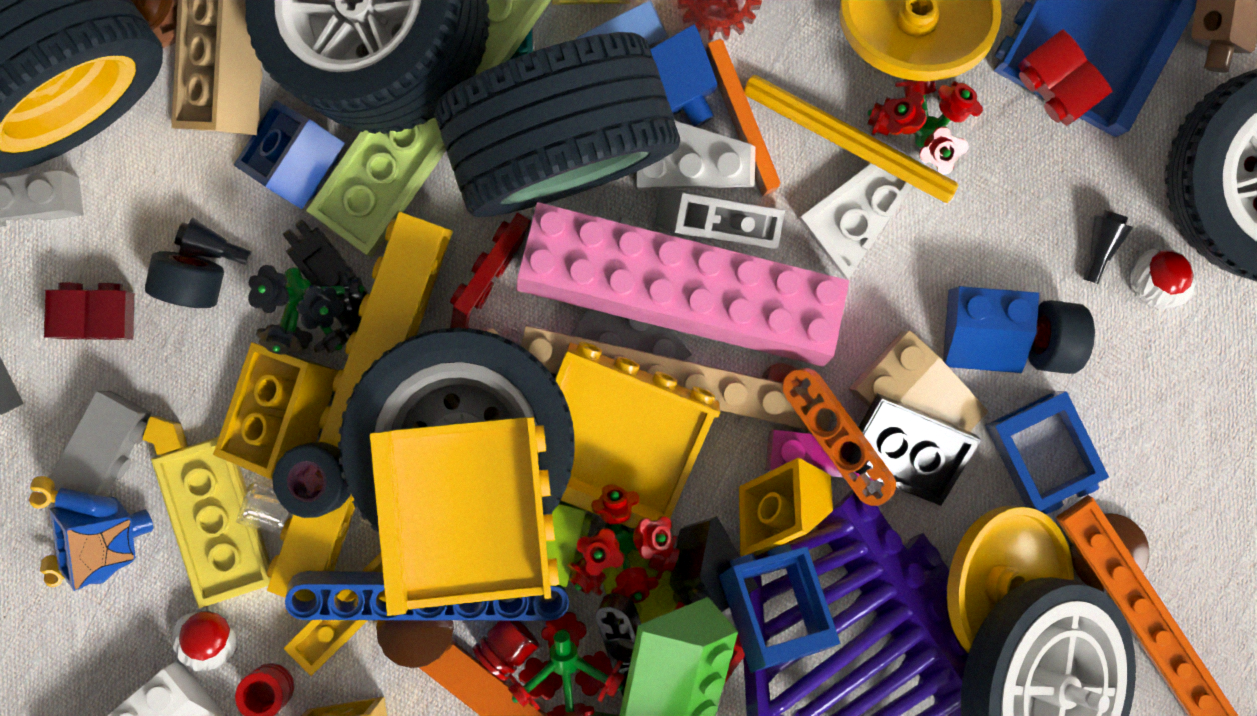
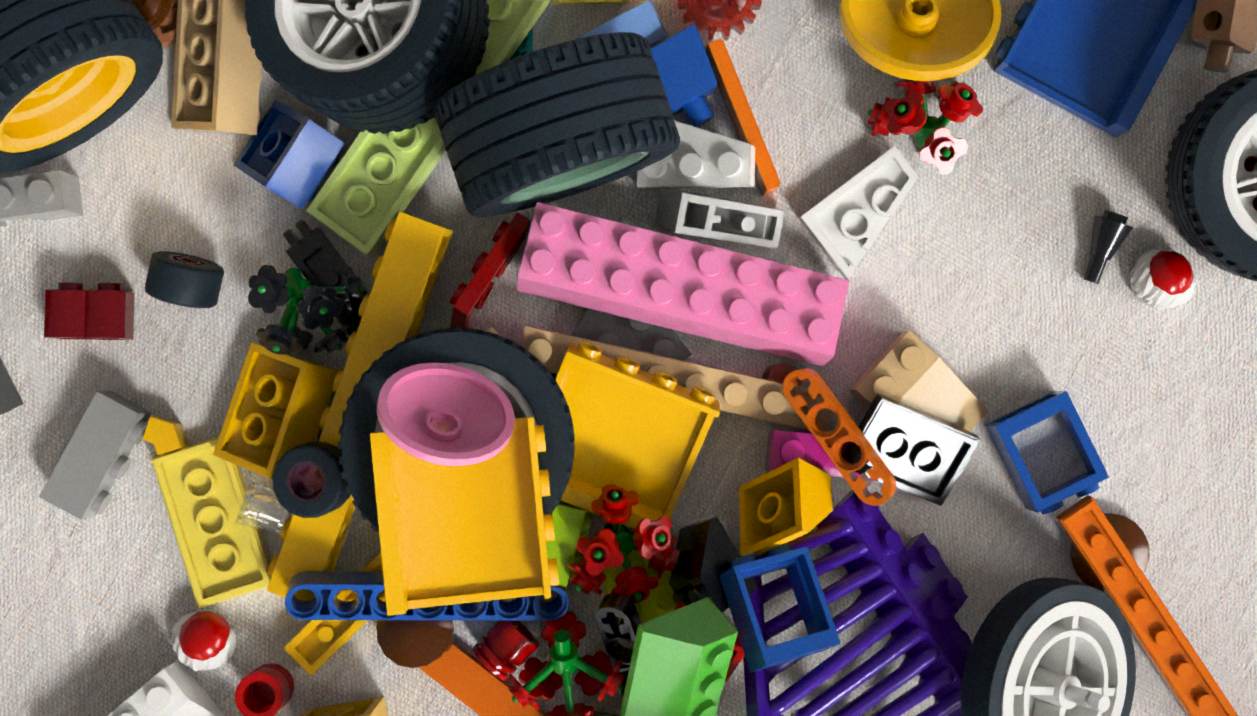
(89, 533): torso -> none
(201, 241): black cone -> none
(445, 414): none -> bright pink dish
(851, 138): yellow axle -> none
(989, 328): blue slope -> none
(997, 556): yellow dish -> none
(1062, 337): black wheel -> none
(1063, 78): red brick -> none

